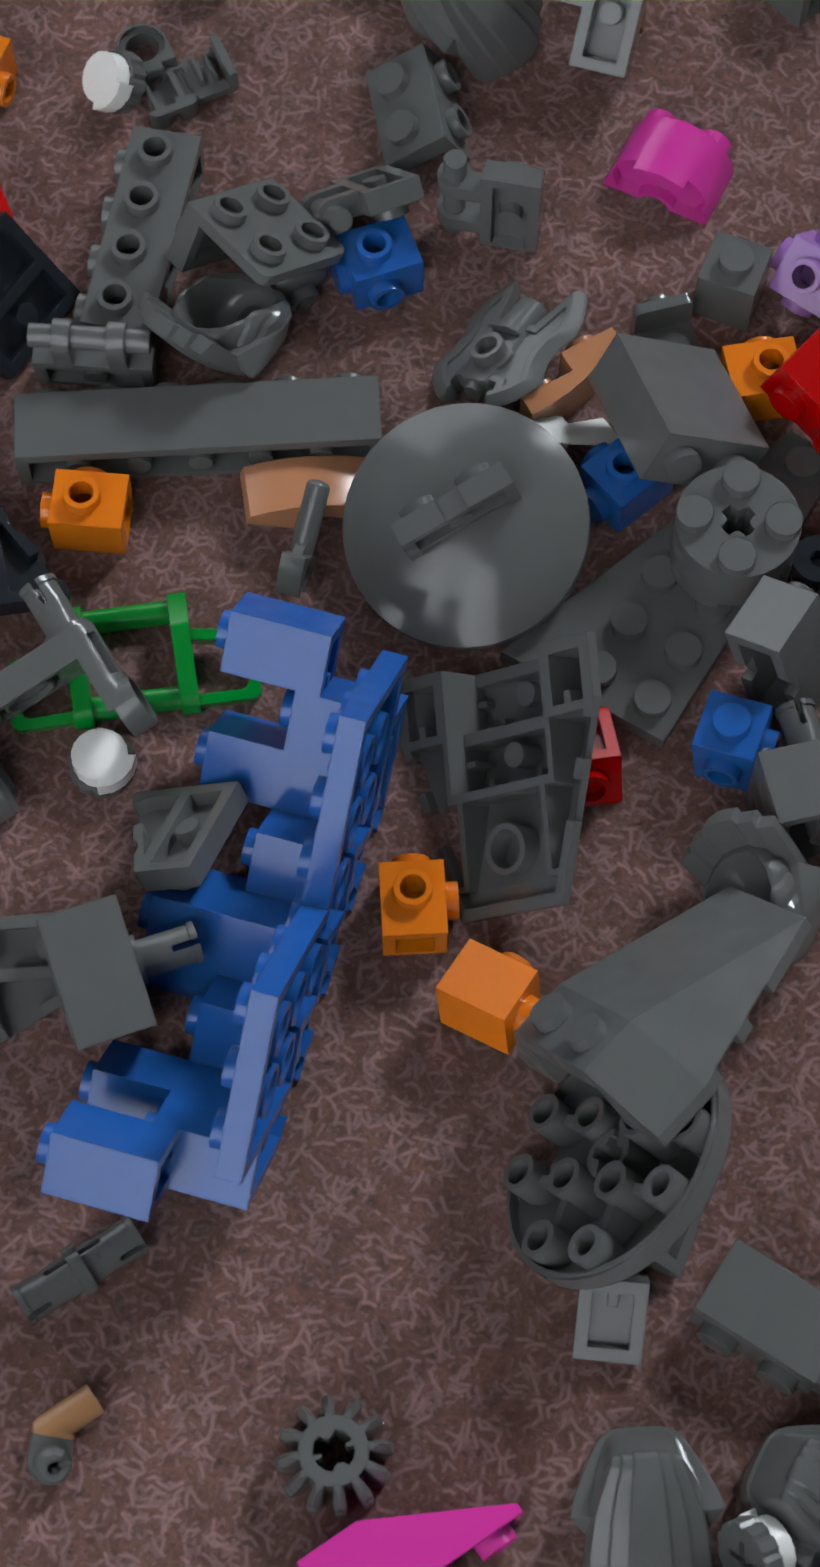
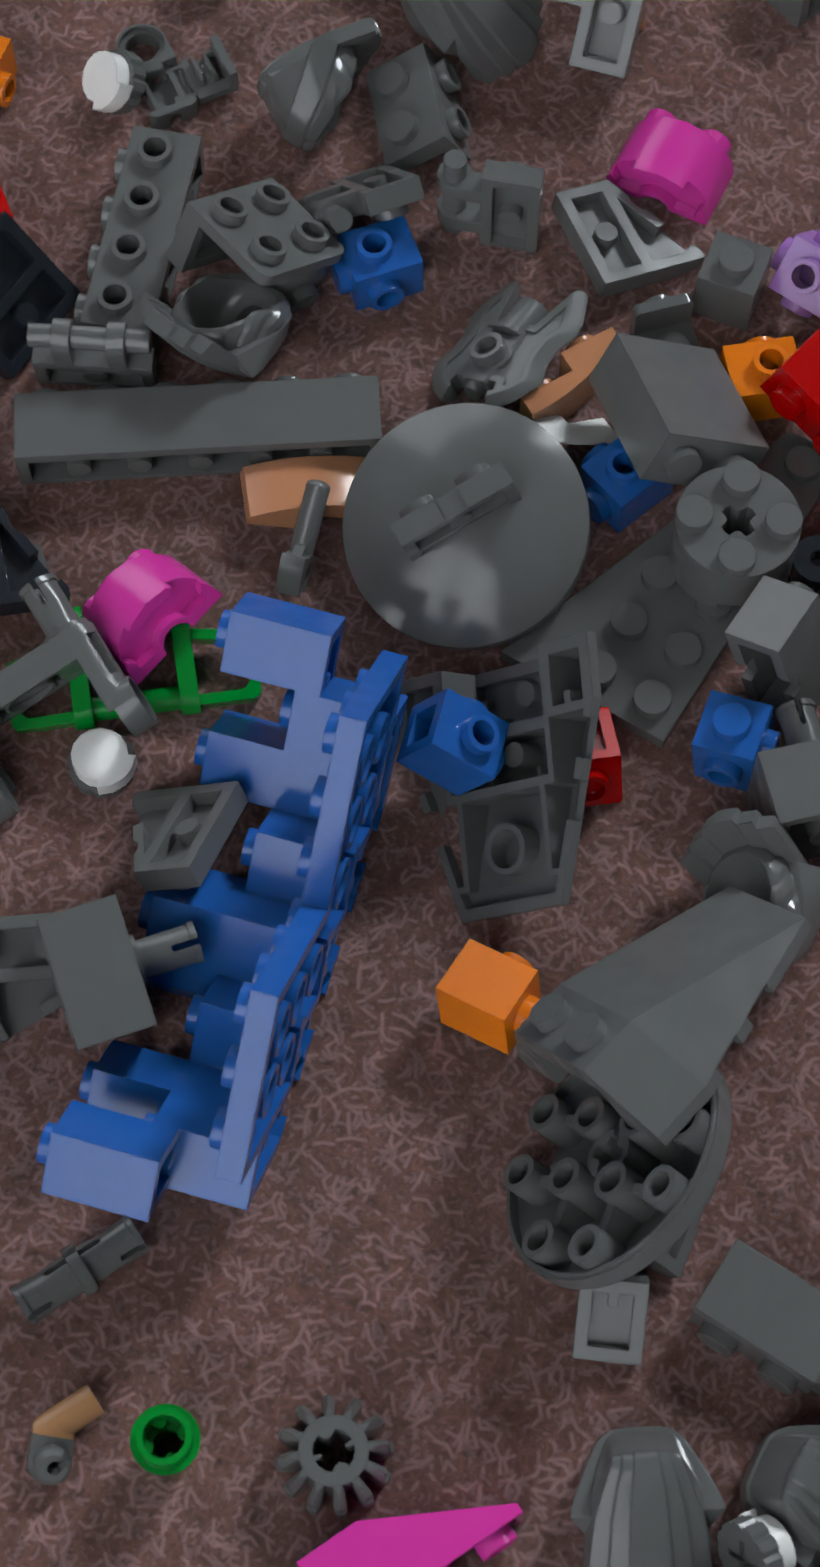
(88, 510): orange brick -> none
(142, 604): none -> dark pink cylinder
(157, 1425): none -> green cone
(313, 79): none -> dark grey hair
(416, 905): orange brick -> none
(454, 742): none -> blue brick
(618, 240): none -> dark grey wing

